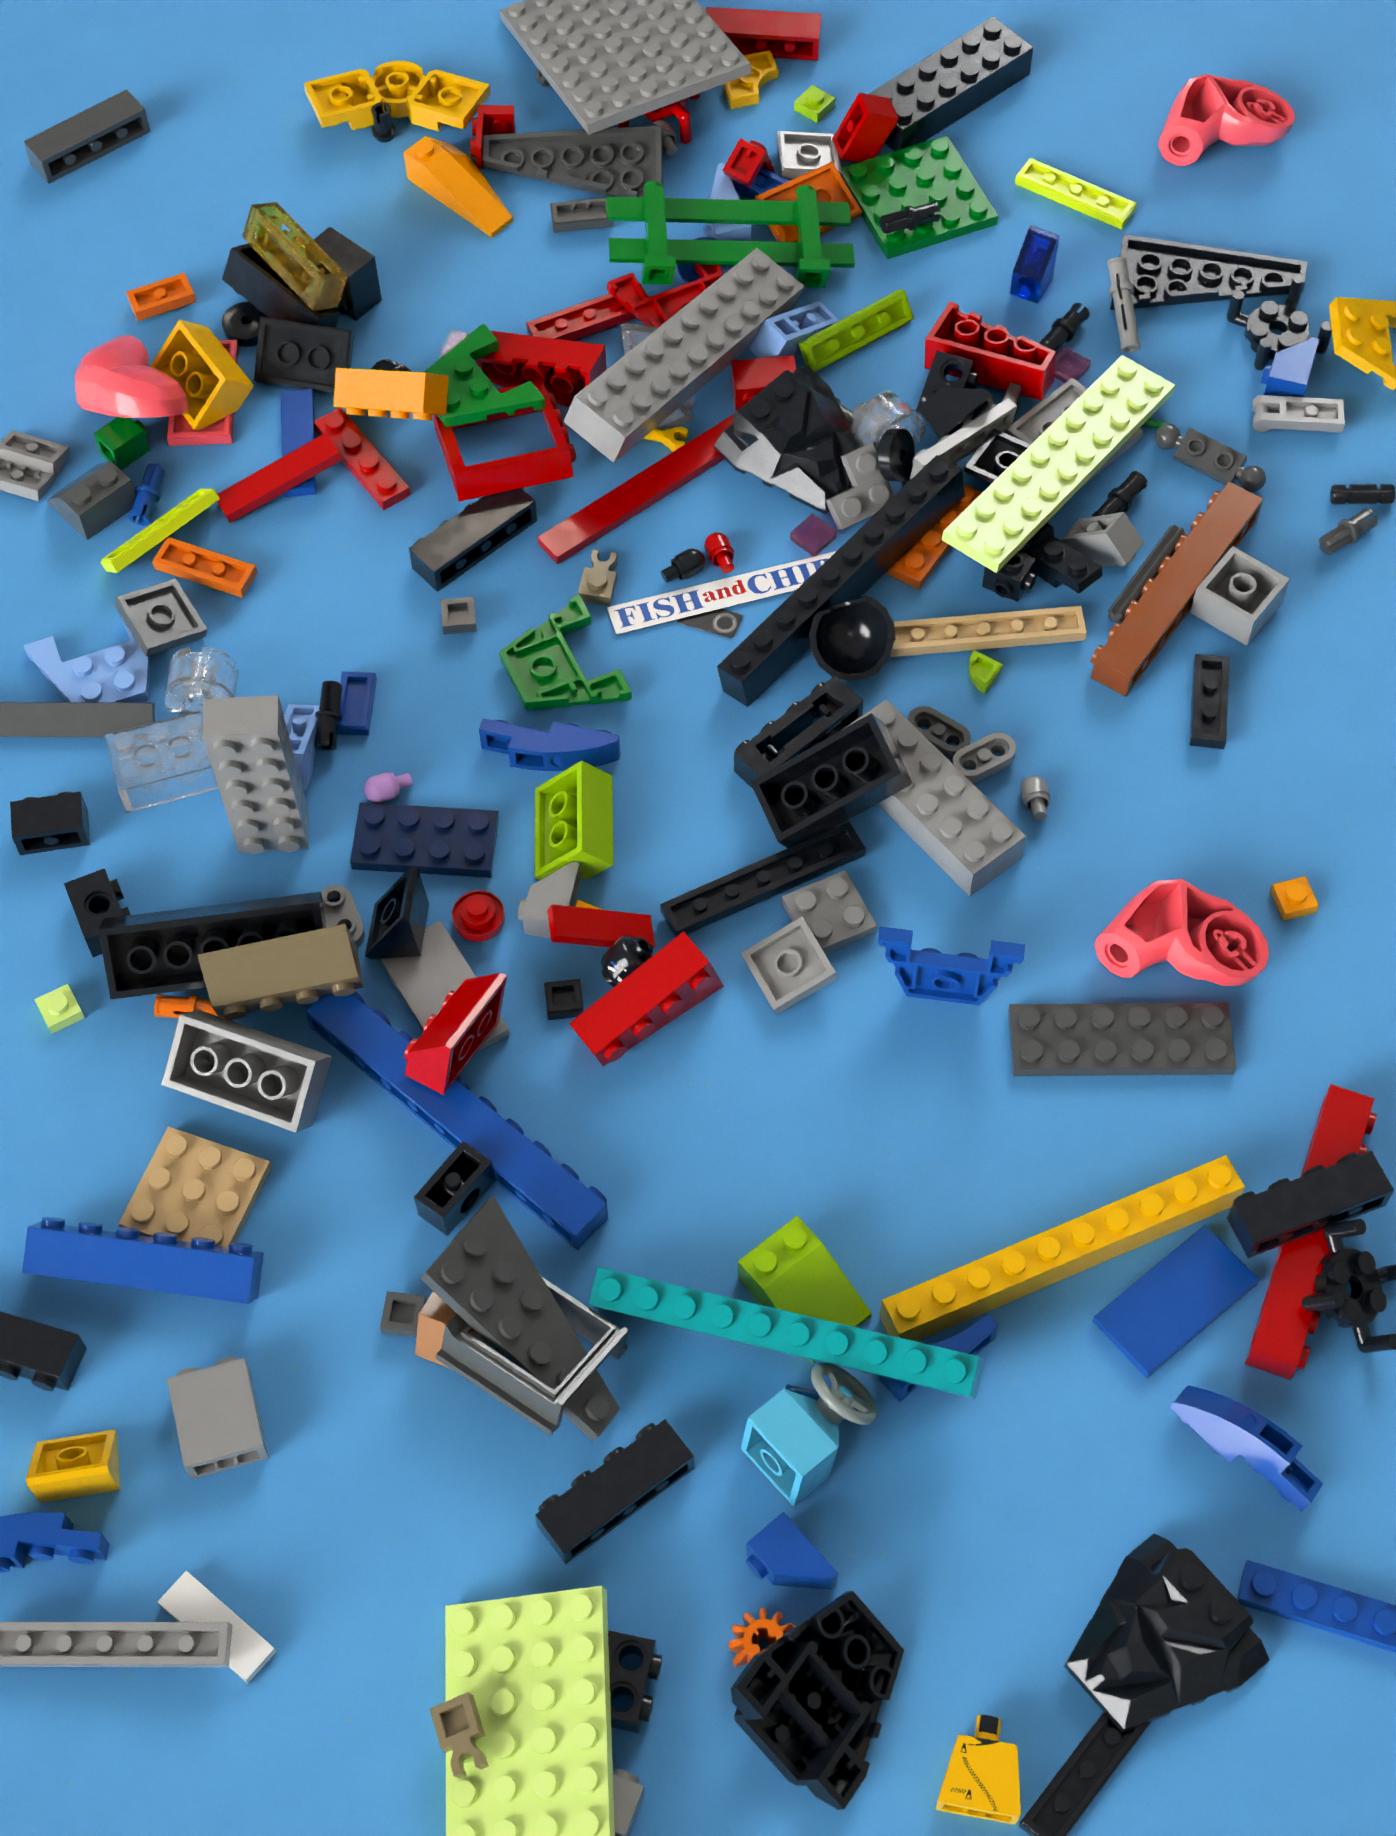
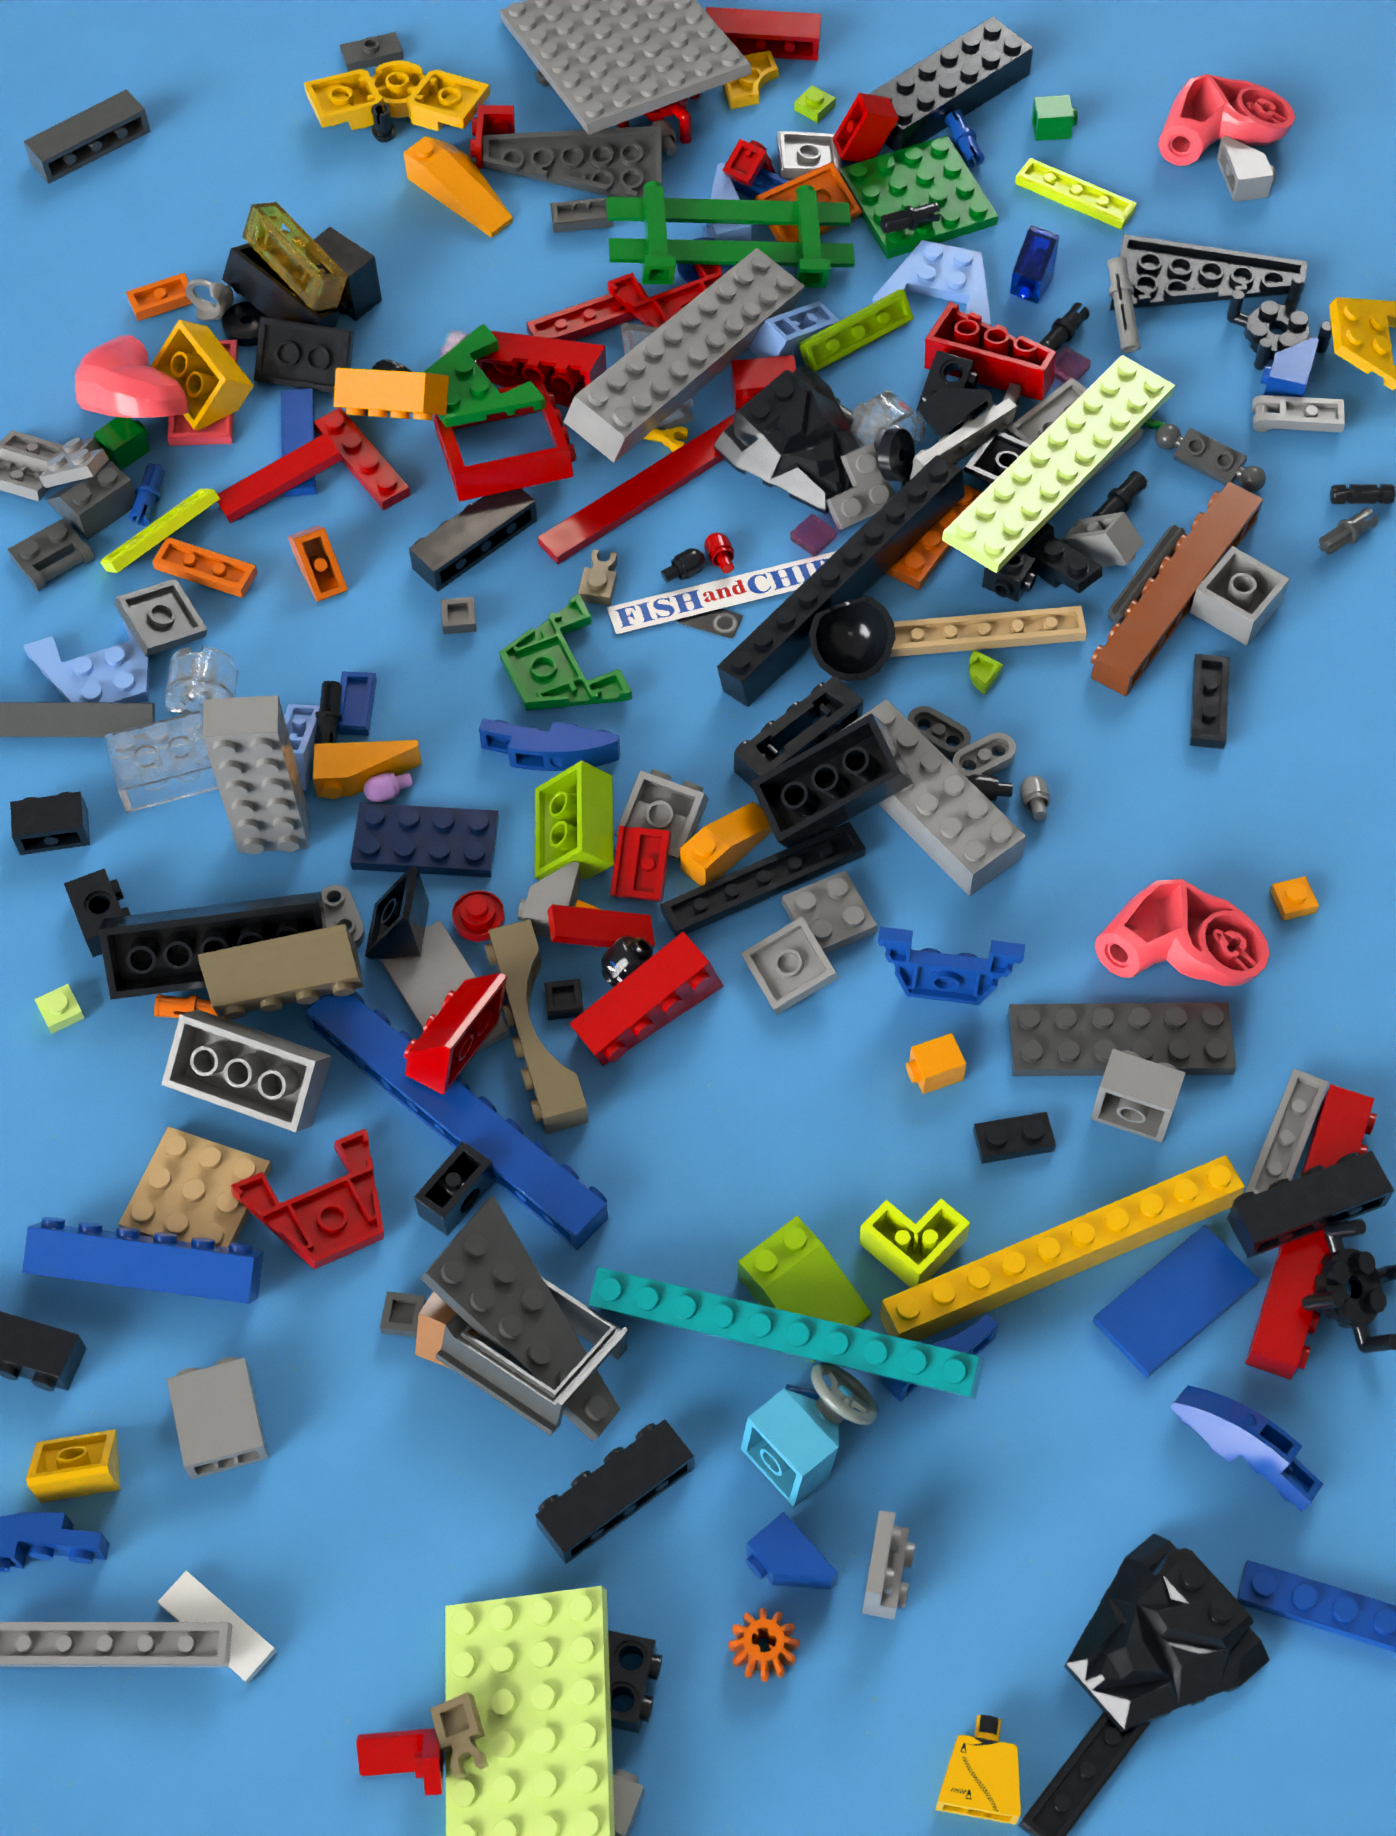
(45, 549): none -> dark grey plate
(78, 461): none -> light grey plate
(205, 309): none -> light grey piece
(317, 562): none -> orange slope
(327, 1219): none -> red wing
(345, 767): none -> light orange slope
(371, 51): none -> dark grey plate
(403, 1753): none -> red bracket
(555, 1087): none -> dark tan arch
(640, 863): none -> red plate
(665, 806): none -> light grey plate
(723, 843): none -> light orange slope
(818, 1697): black wedge -> none
(888, 1557): none -> light grey plate
(913, 1249): none -> neon yellow brick
(936, 1063): none -> light orange brick
(943, 274): none -> light blue wing
(964, 138): none -> blue pin
(990, 786): none -> black cylinder
(1014, 1137): none -> black plate
(1053, 117): none -> green brick
(1137, 1095): none -> light grey brick
(1245, 170): none -> light grey slope
(1288, 1131): none -> light grey plate

